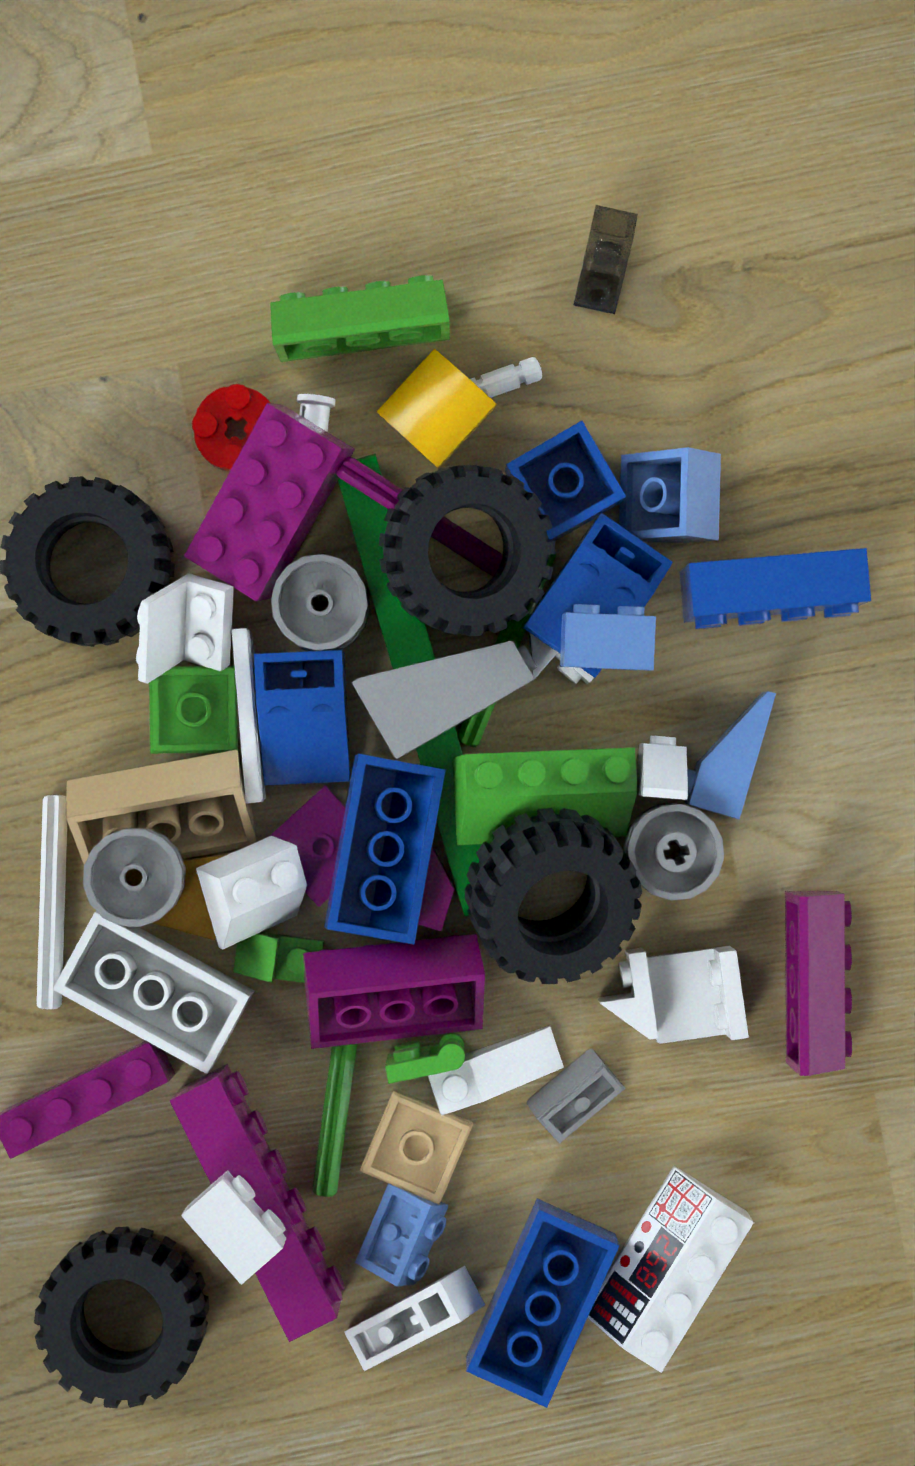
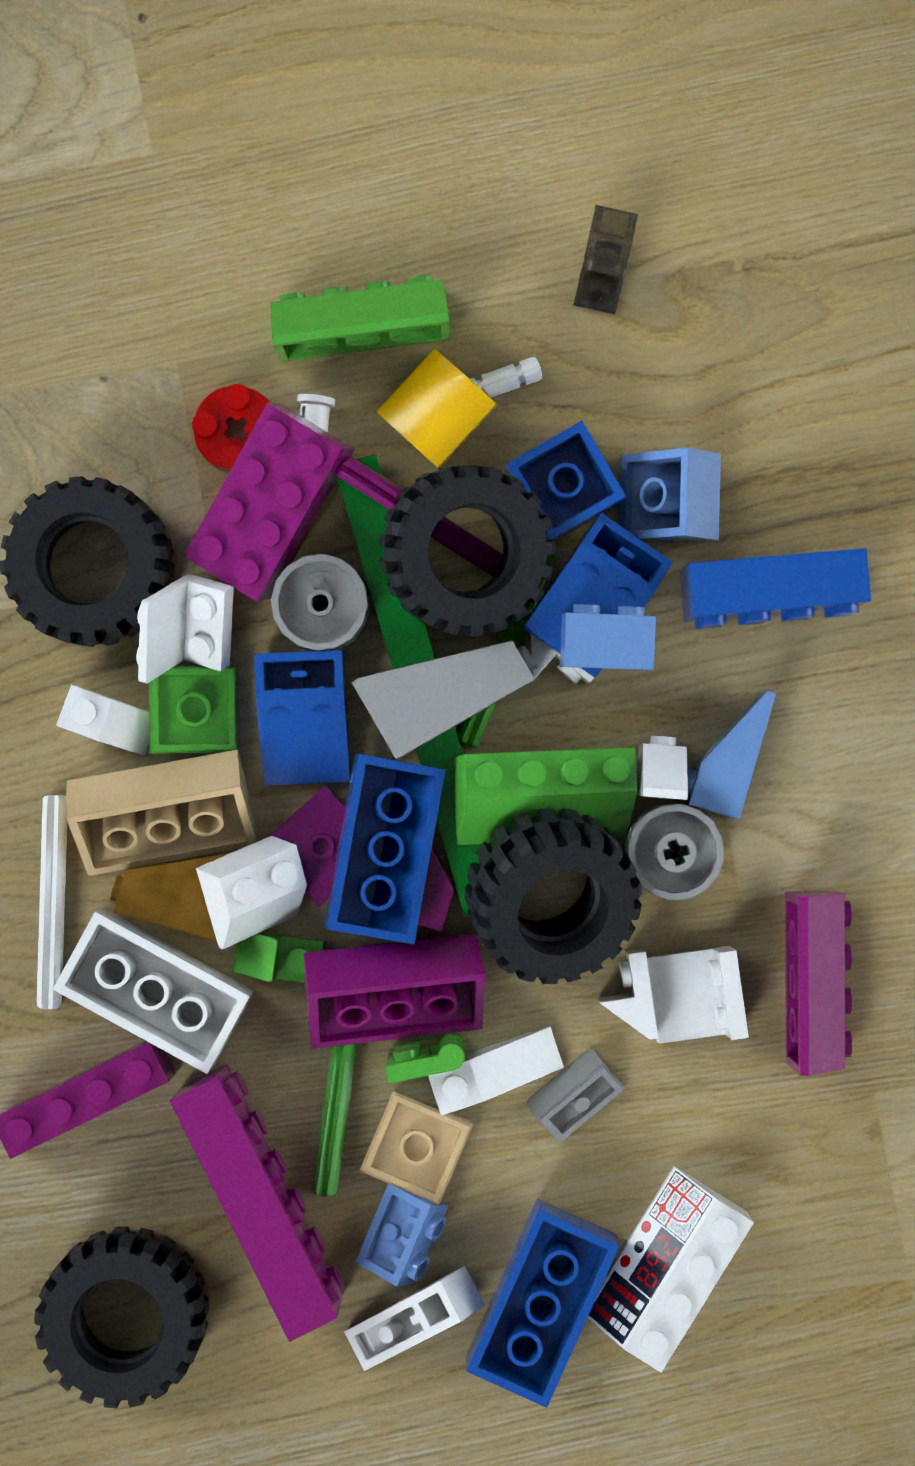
(106, 720): none -> white slope
(161, 873): light grey wheel -> none
(235, 1226): white brick -> none
(248, 719): white tile -> none

